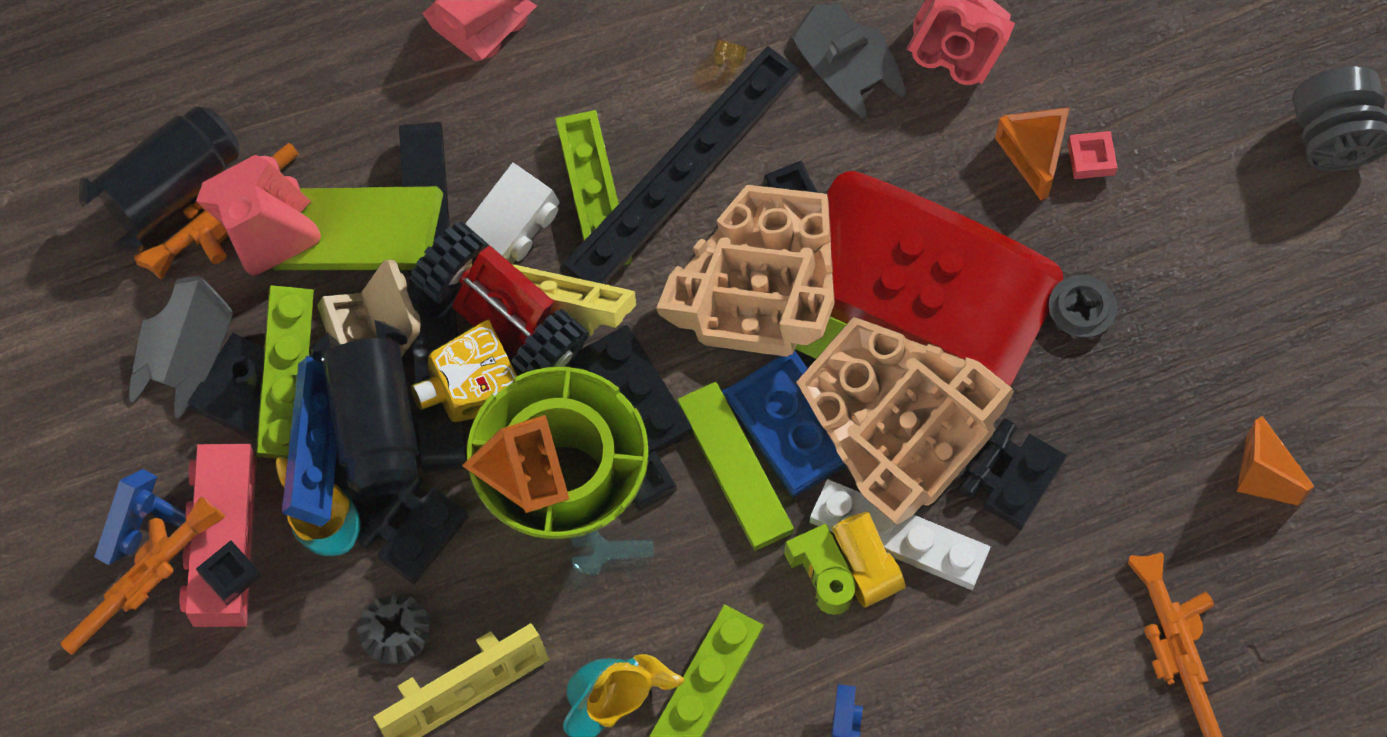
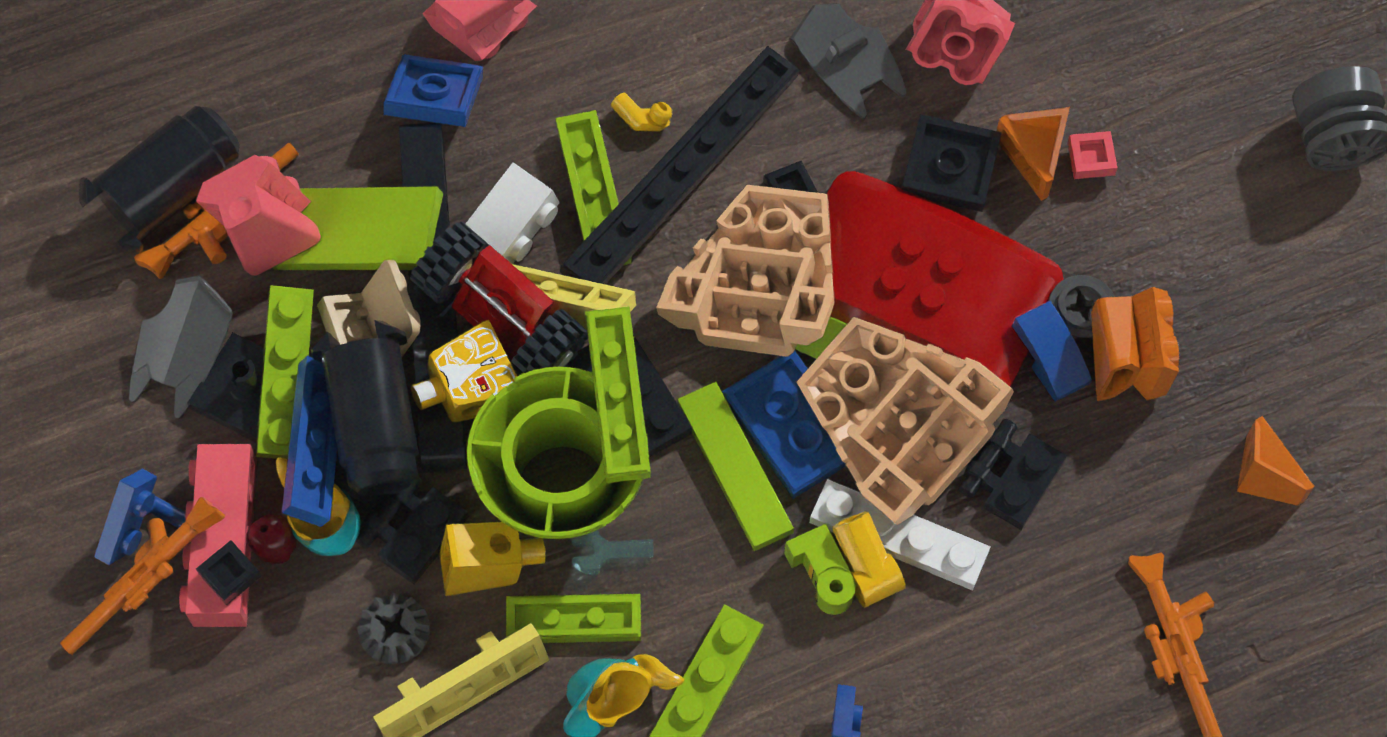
(272, 539): none -> dark red piece
(433, 90): none -> blue tile
(485, 556): none -> yellow torso
(522, 465): orange slope -> none
(577, 617): none -> lime tile
(617, 395): none -> lime tile
(642, 119): none -> yellow arm
(656, 483): black tile -> none
(730, 51): clear yellow hinge -> none
(951, 162): none -> black plate
(1055, 352): none -> blue slope
(1134, 344): none -> orange piece

